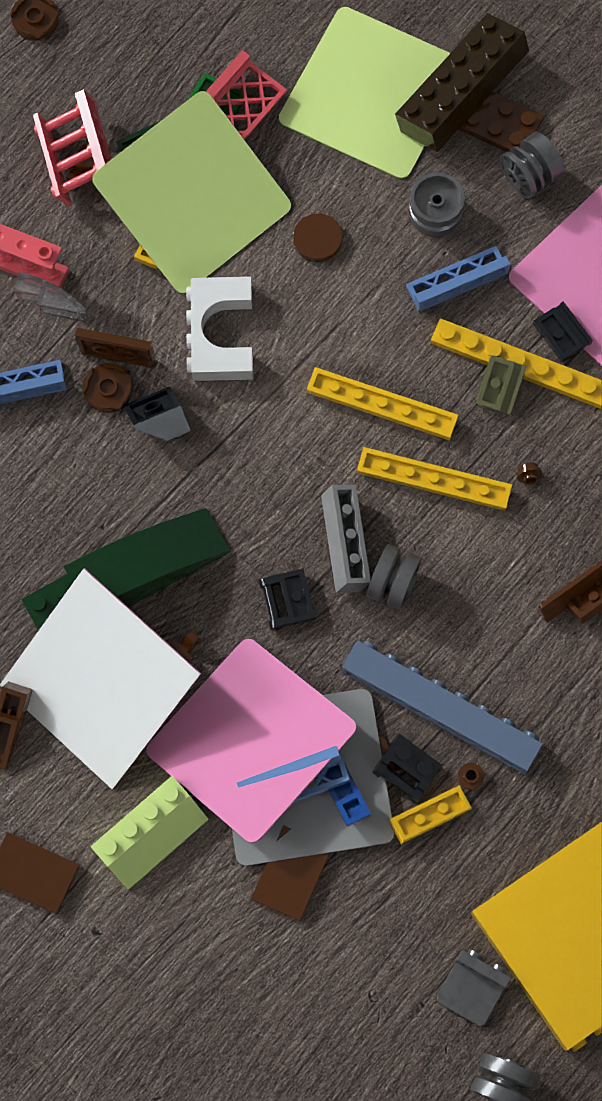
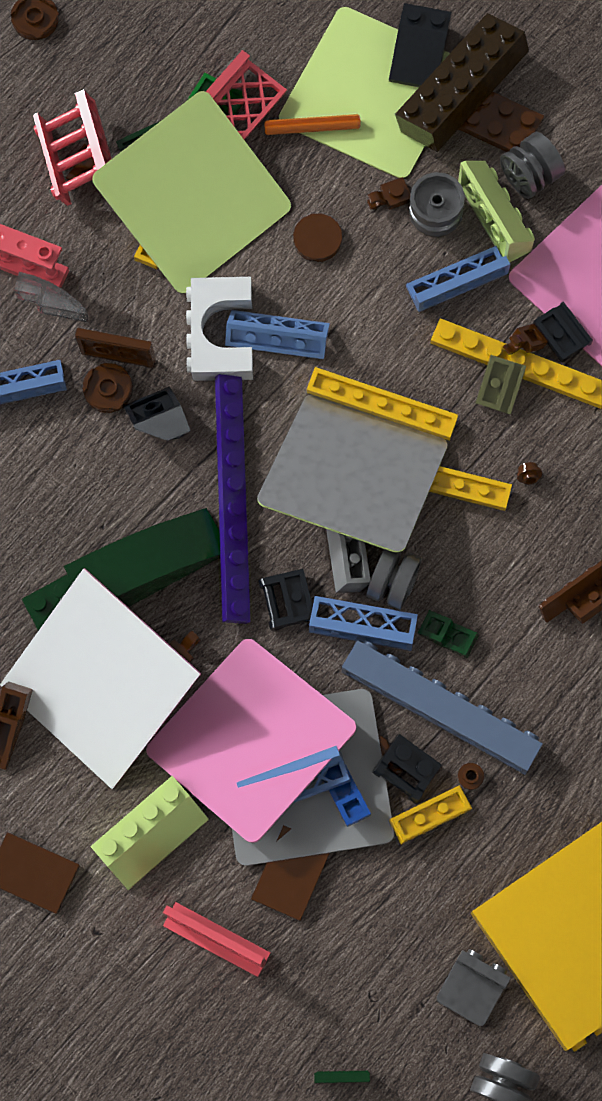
(216, 939): none -> coral fence
(232, 499): none -> dark purple plate
(276, 334): none -> medium blue fence
(312, 124): none -> orange axle
(341, 1076): none -> dark green tile
(353, 473): none -> flat silver piece
(359, 632): none -> medium blue fence
(392, 193): none -> reddish brown plate
(419, 44): none -> black slope
(448, 634): none -> dark green slope
(494, 210): none -> yellowish green slope
(526, 337): none -> reddish brown plate

